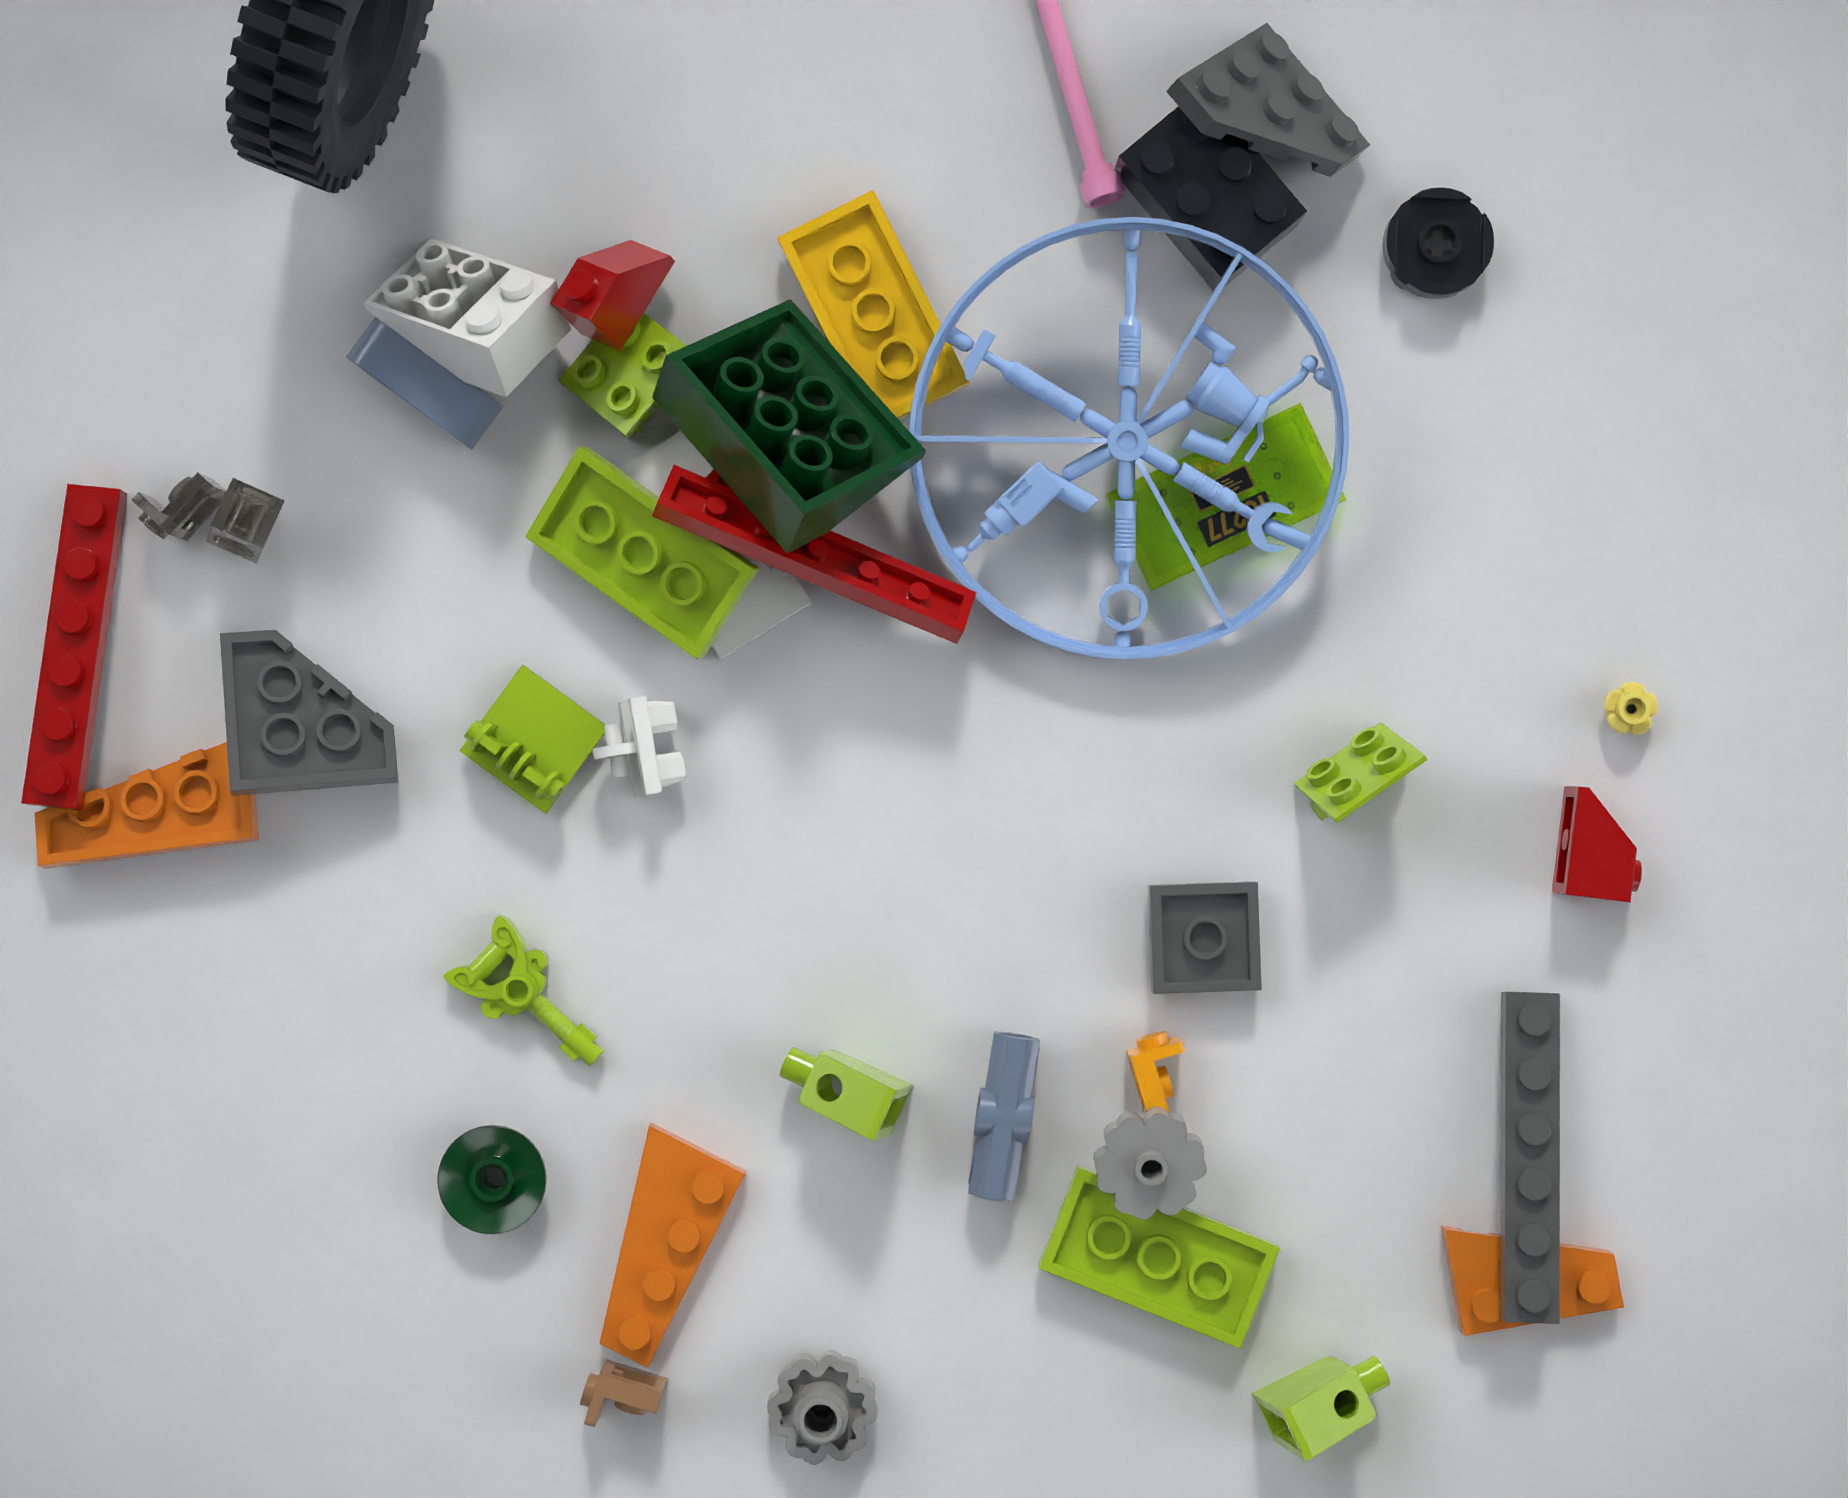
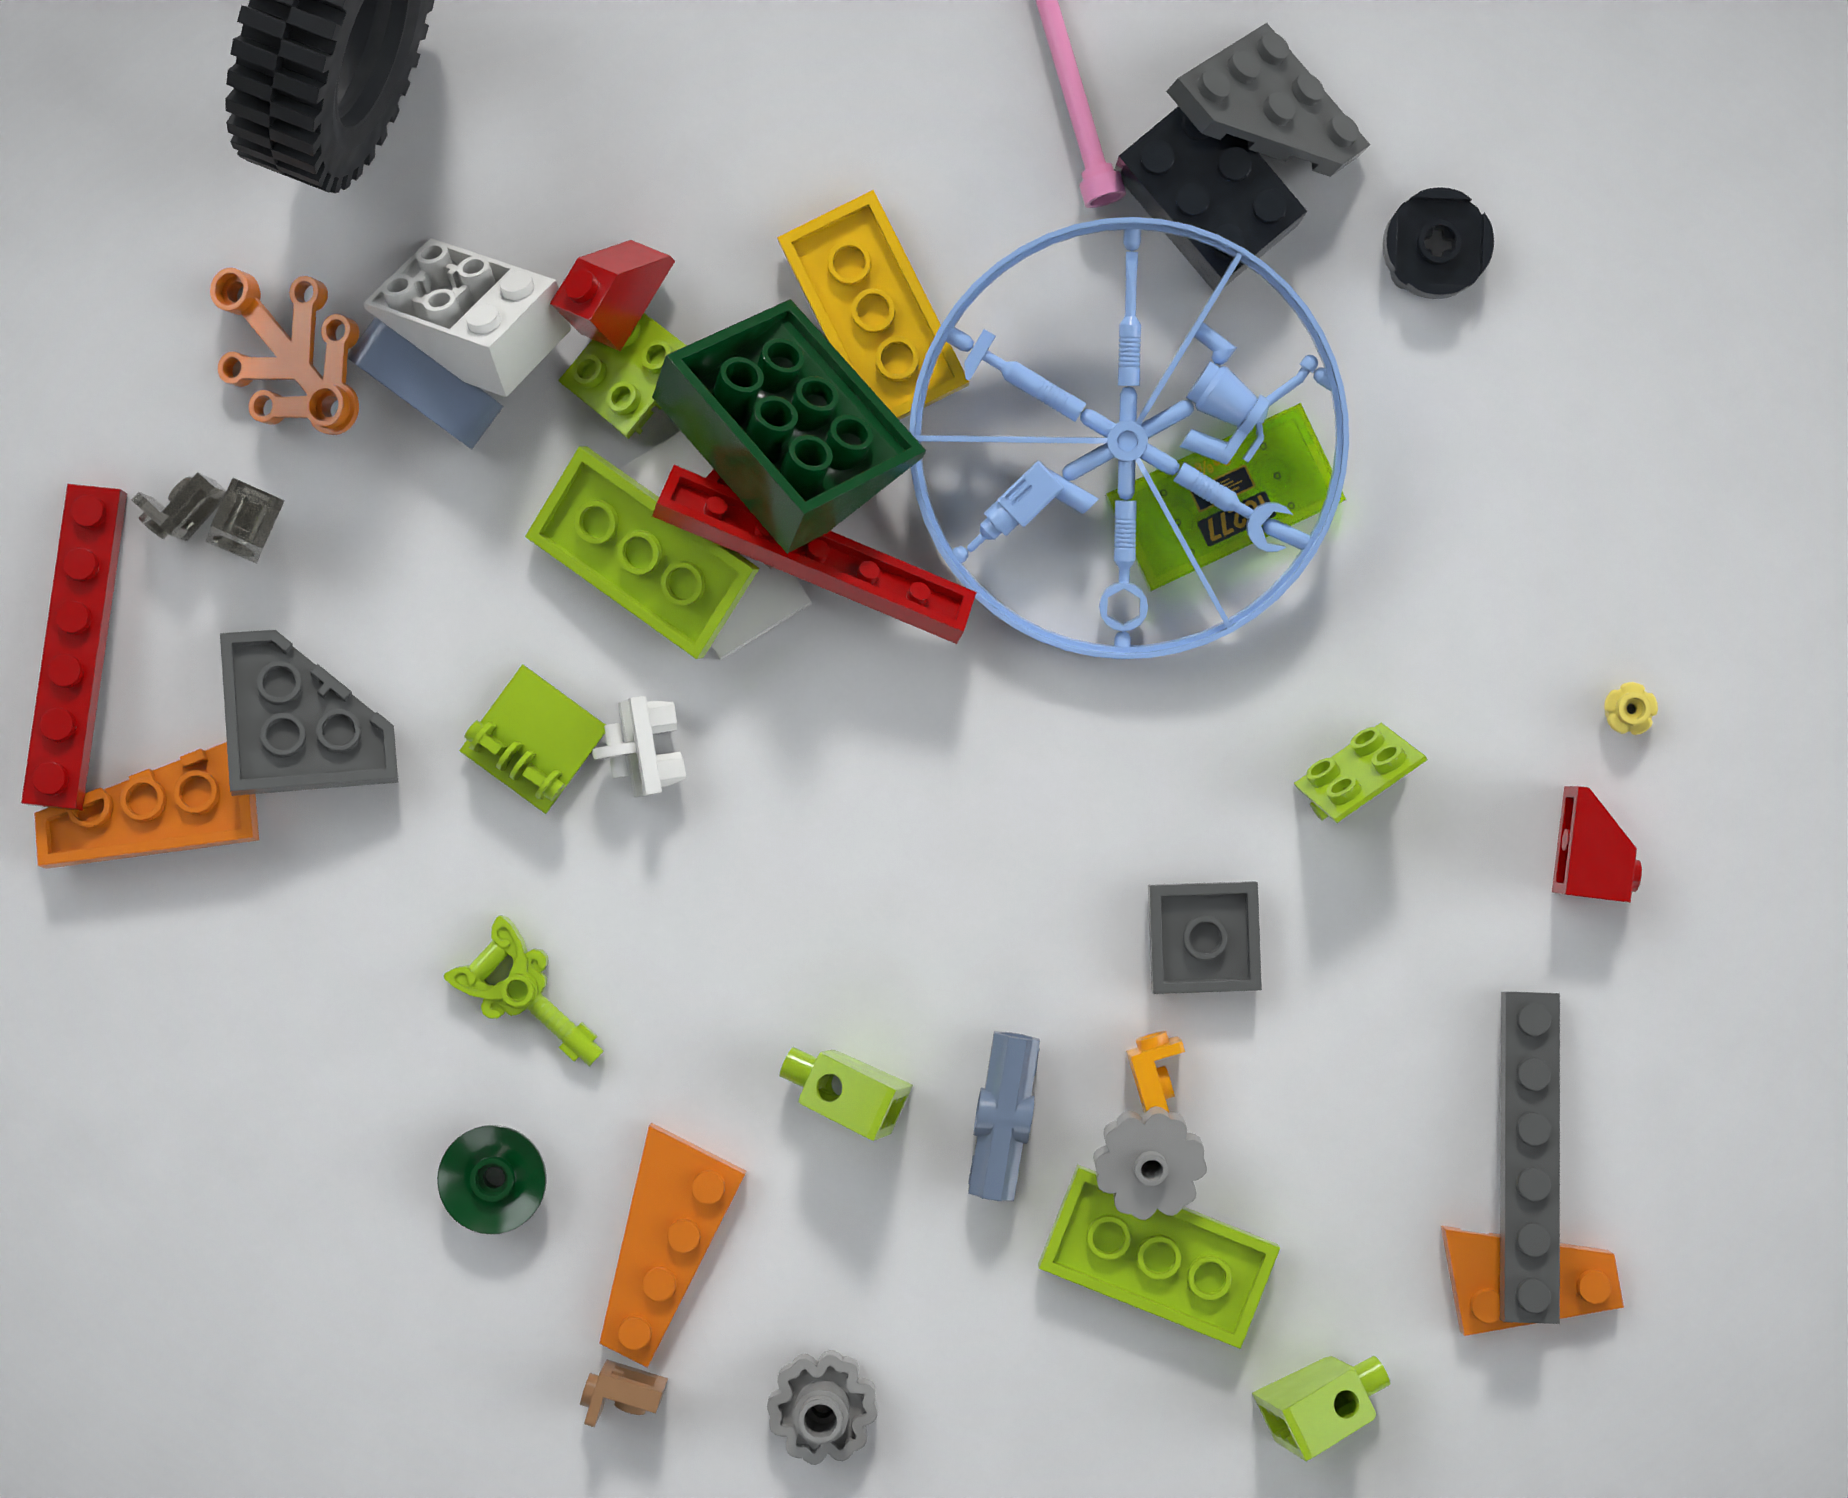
(292, 354): none -> orange plant

